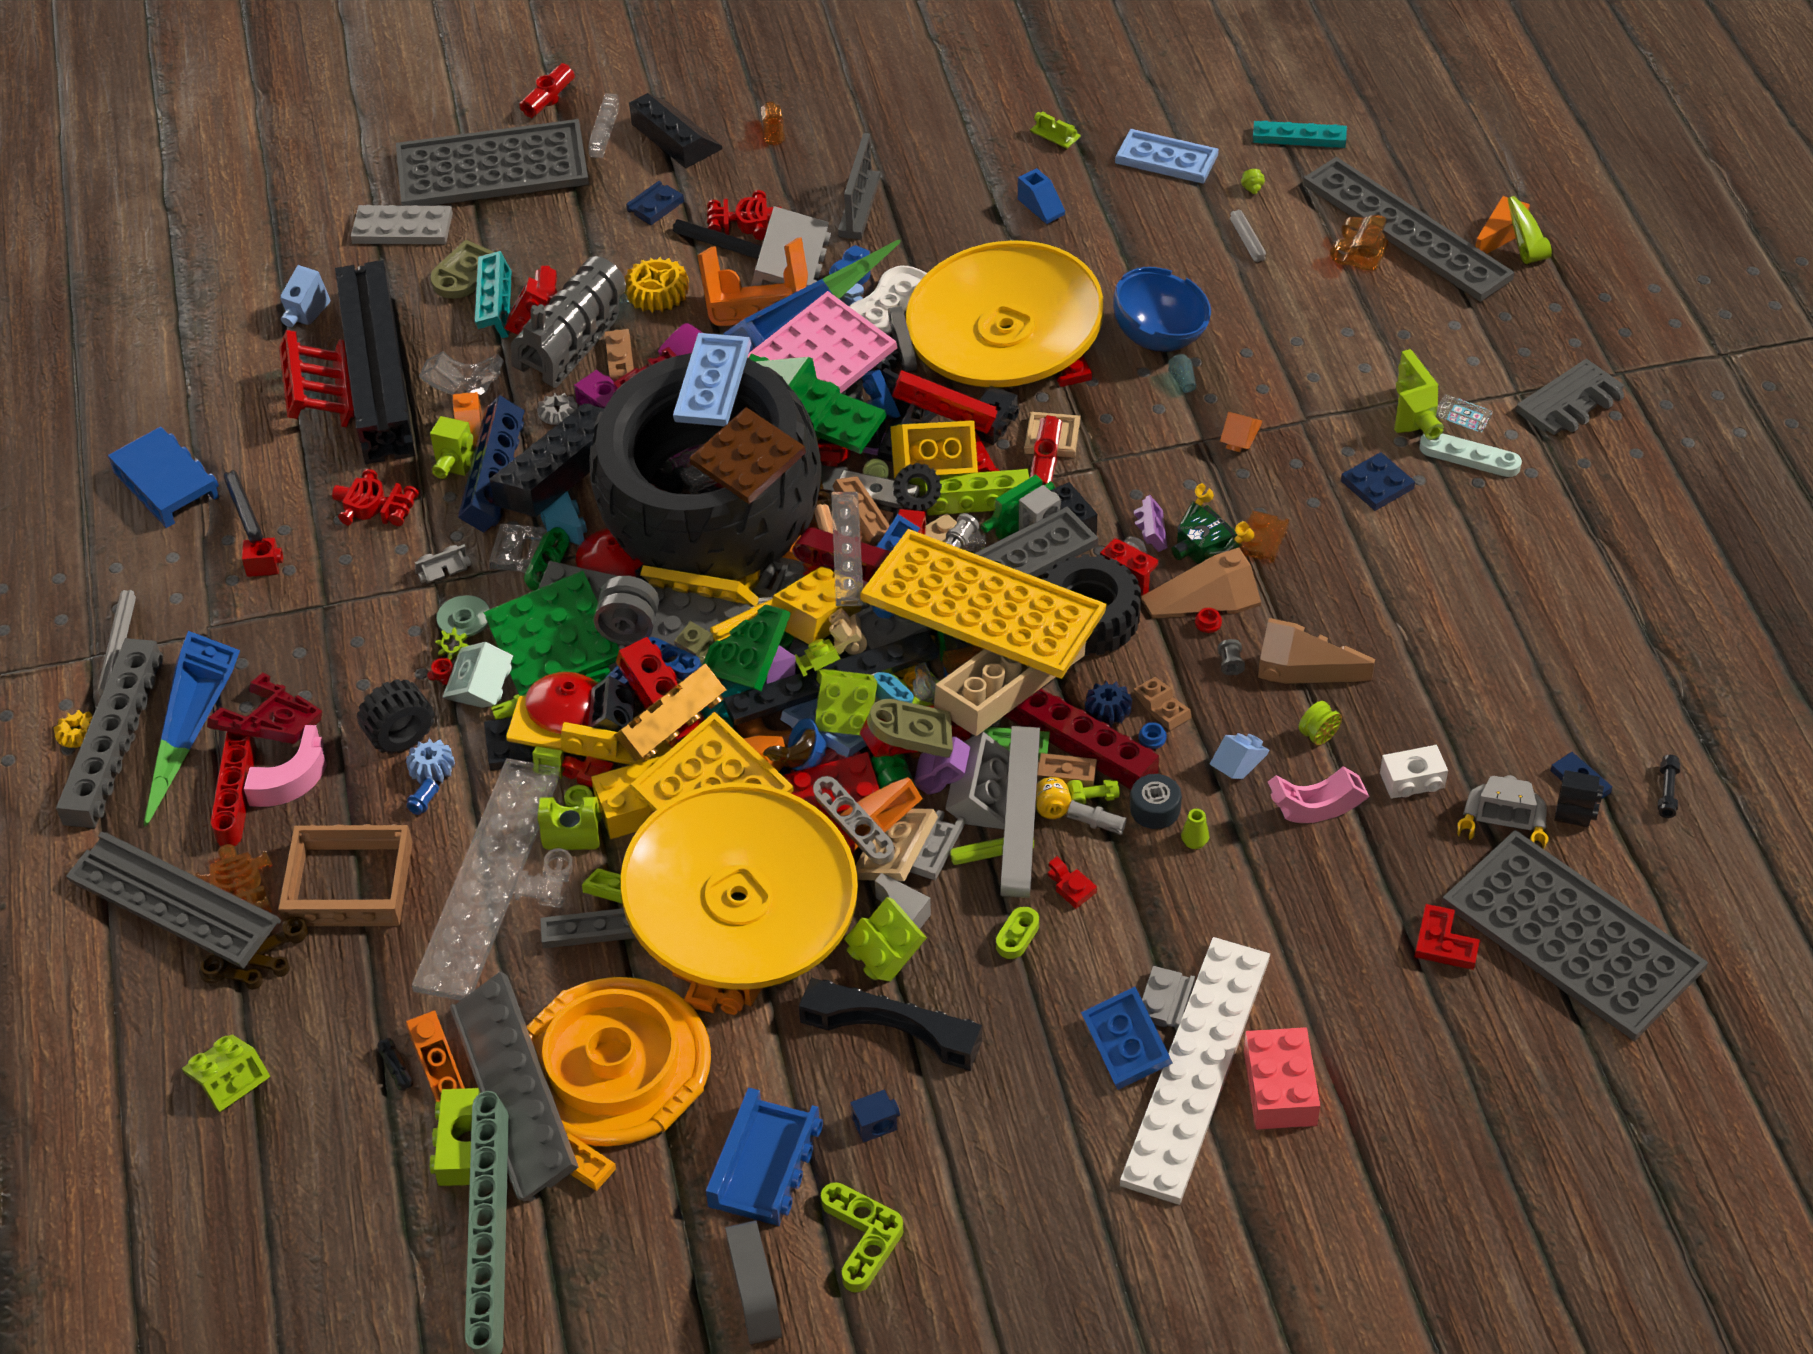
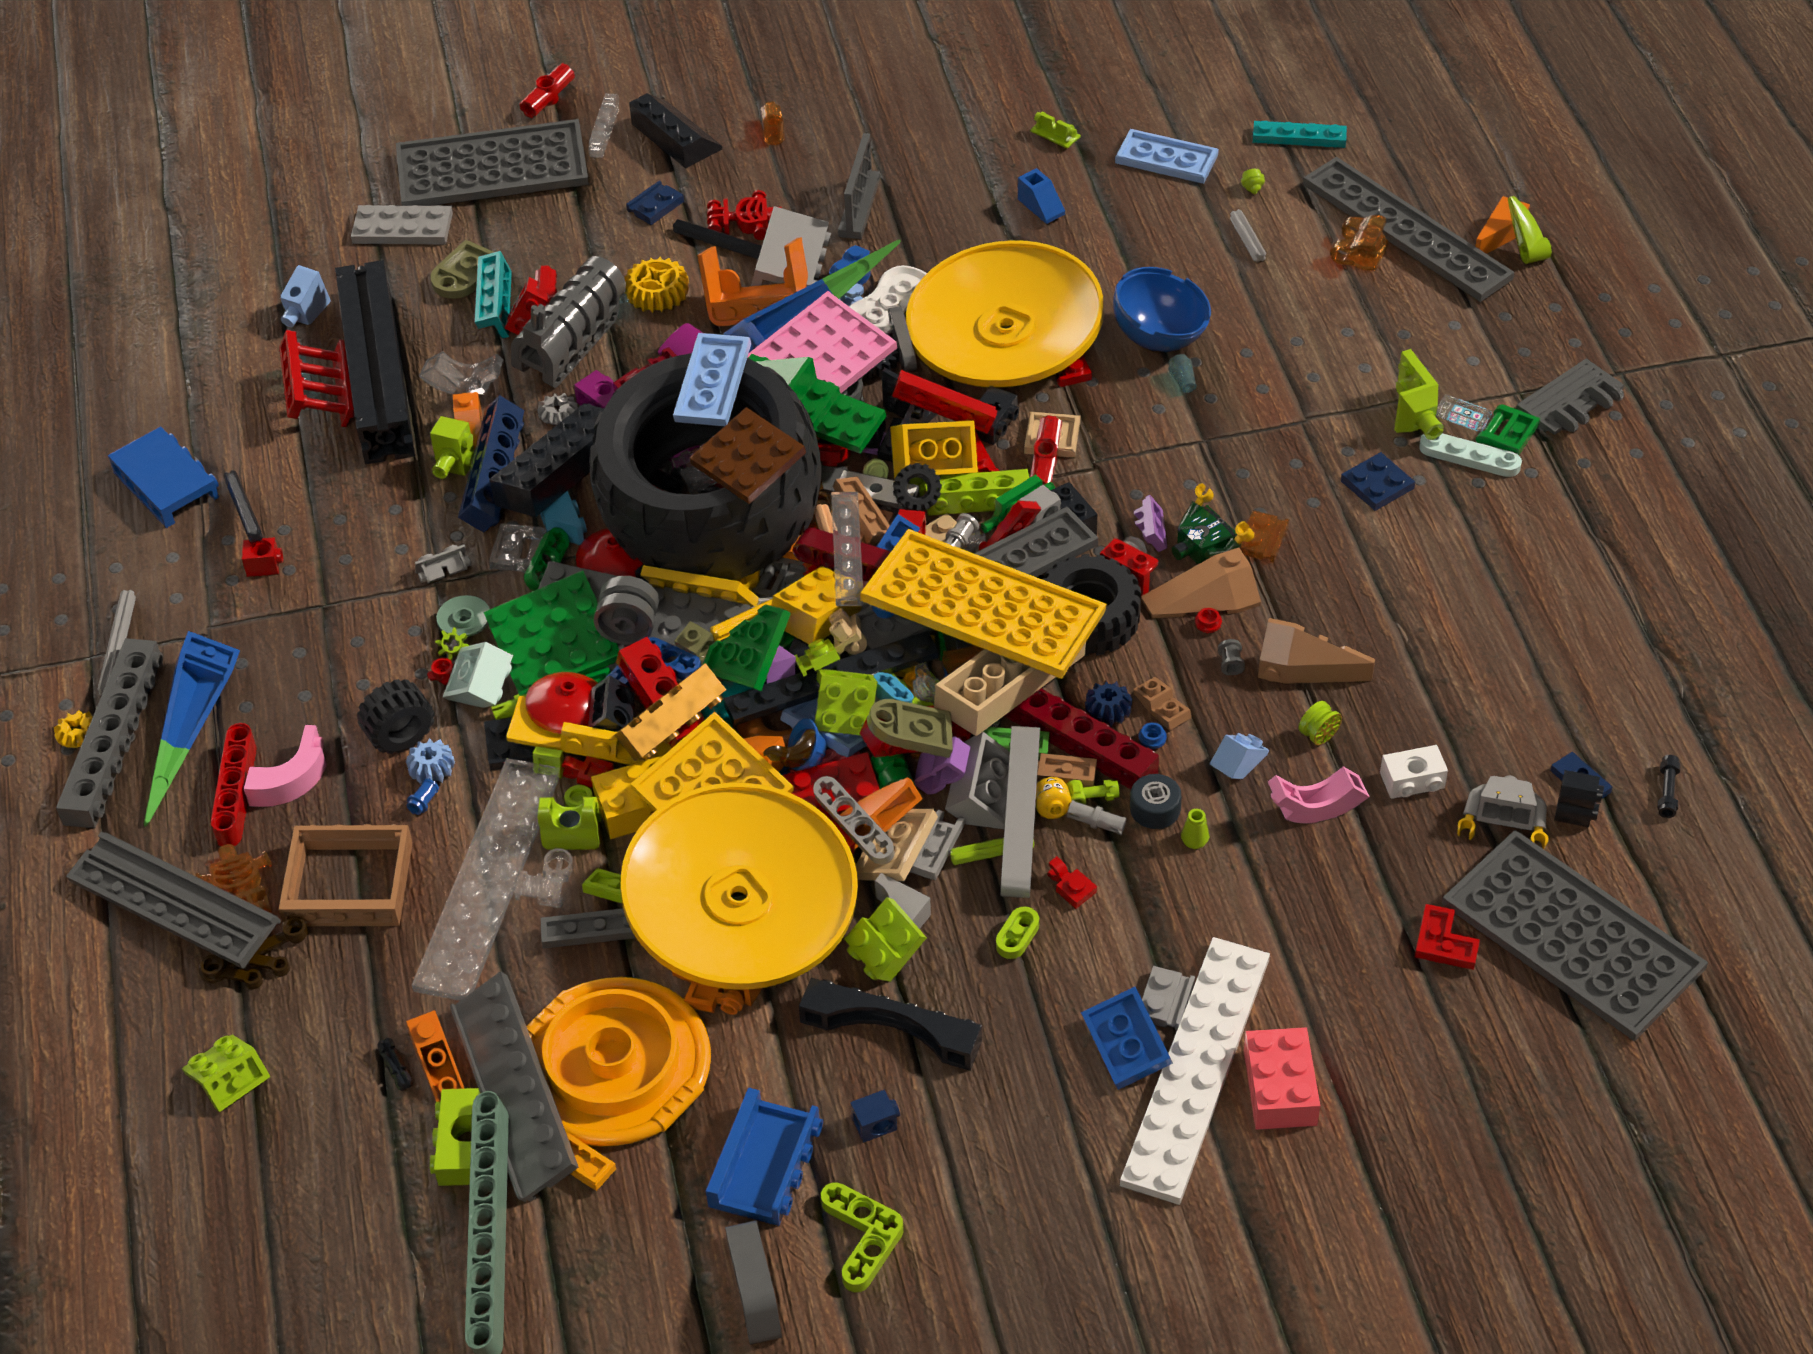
(276, 719): dark red wing -> none
(366, 505): red piece -> none
(619, 353): medium nougat plate -> none
(880, 395): blue slope -> none
(1018, 518): none -> red plate
(1239, 431): orange slope -> none
(1515, 433): none -> green plate

